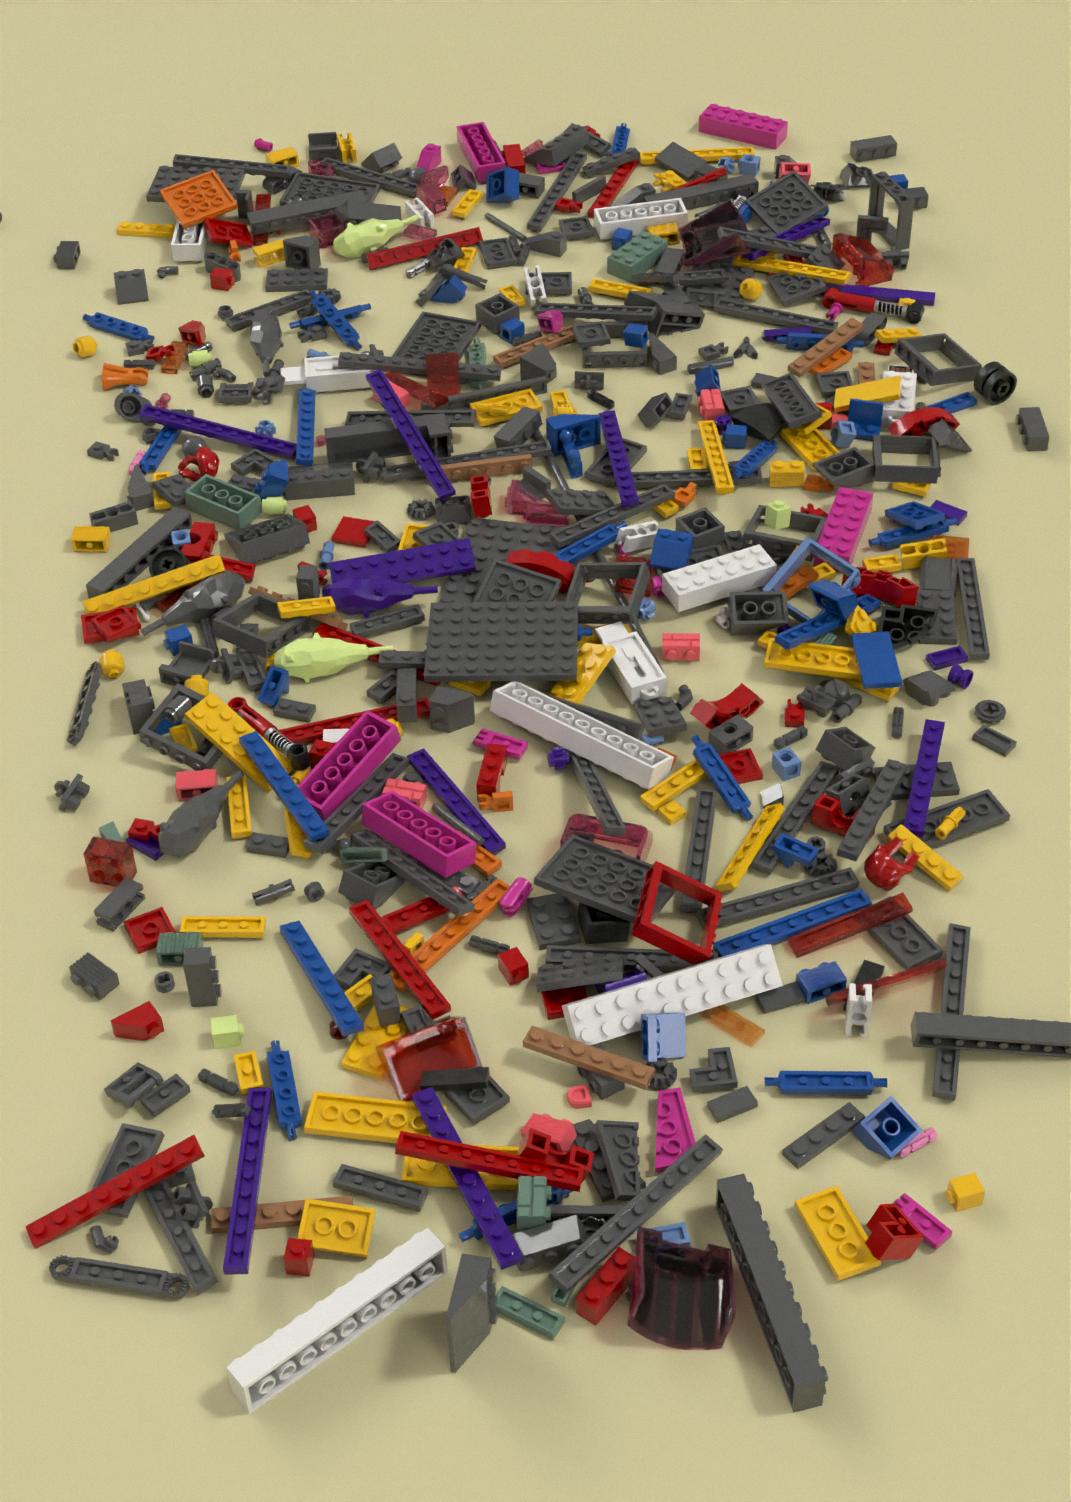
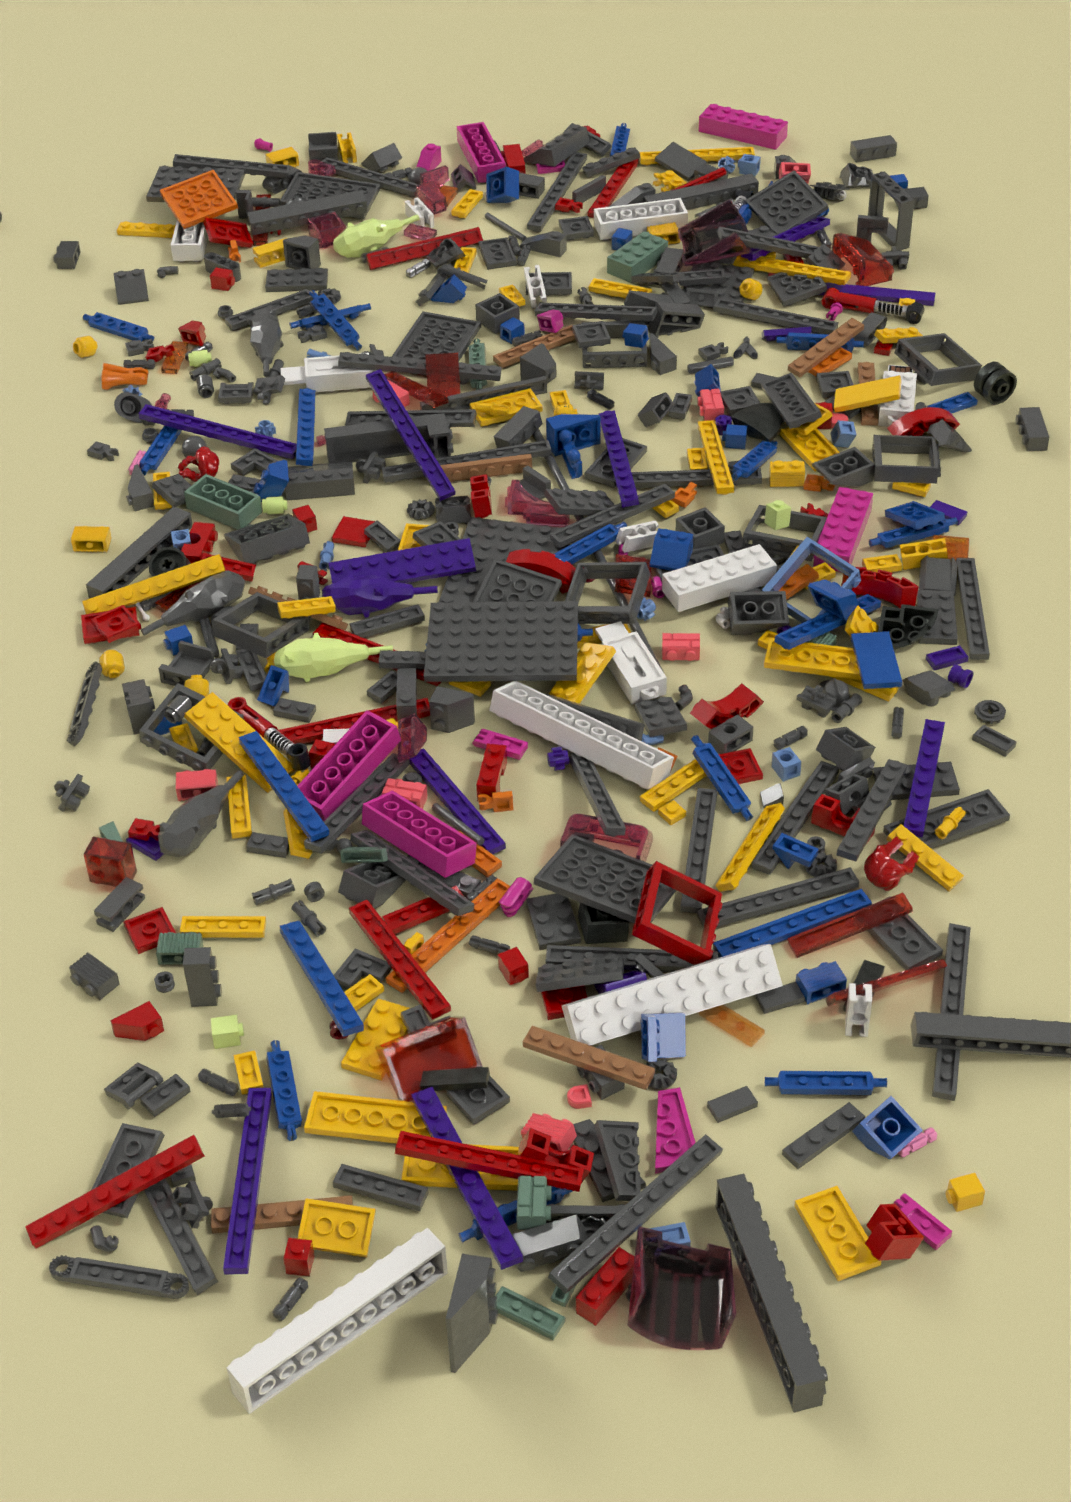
(115, 517): dark grey piece -> none
(265, 202): none -> dark grey pin
(290, 1299): none -> dark grey axle
(308, 918): none -> dark grey pin
(357, 212): dark grey slope -> none
(385, 1000): dark grey brick -> none
(413, 737): none -> clear pink slope
(718, 1076): dark grey plate -> none
(794, 714): red plate -> none
(866, 418): blue bracket -> none

